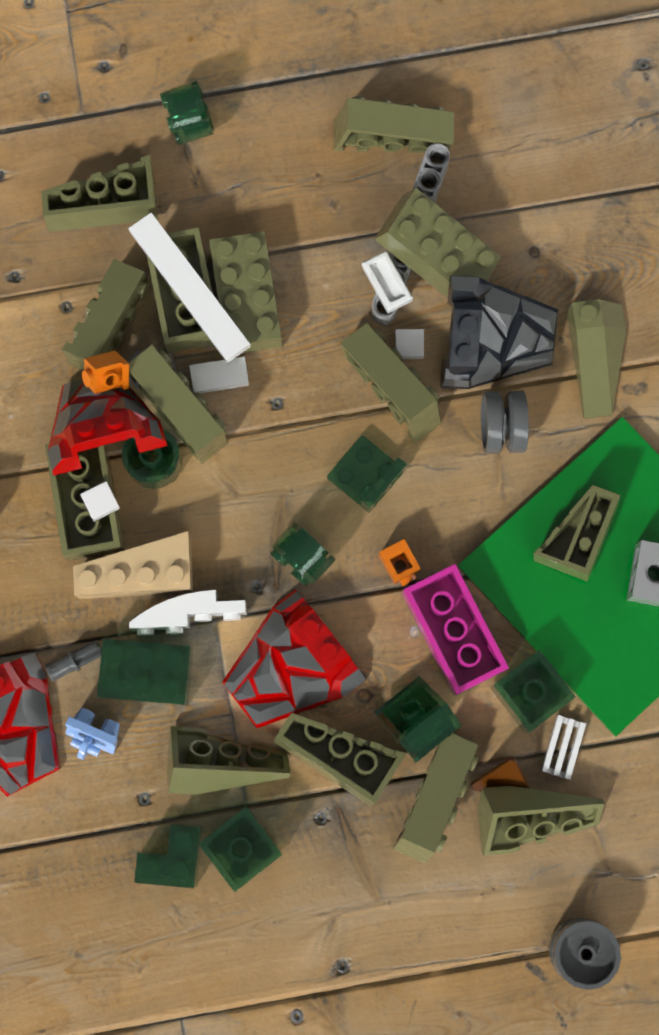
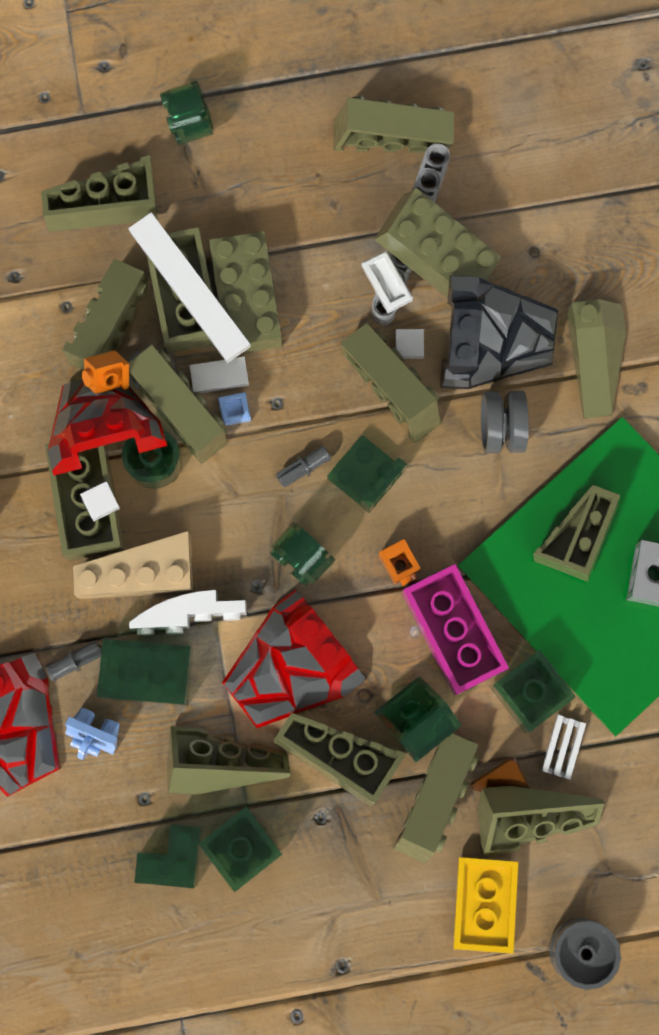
(234, 409): none -> light blue tile
(303, 466): none -> dark grey axle
(485, 905): none -> yellow plate

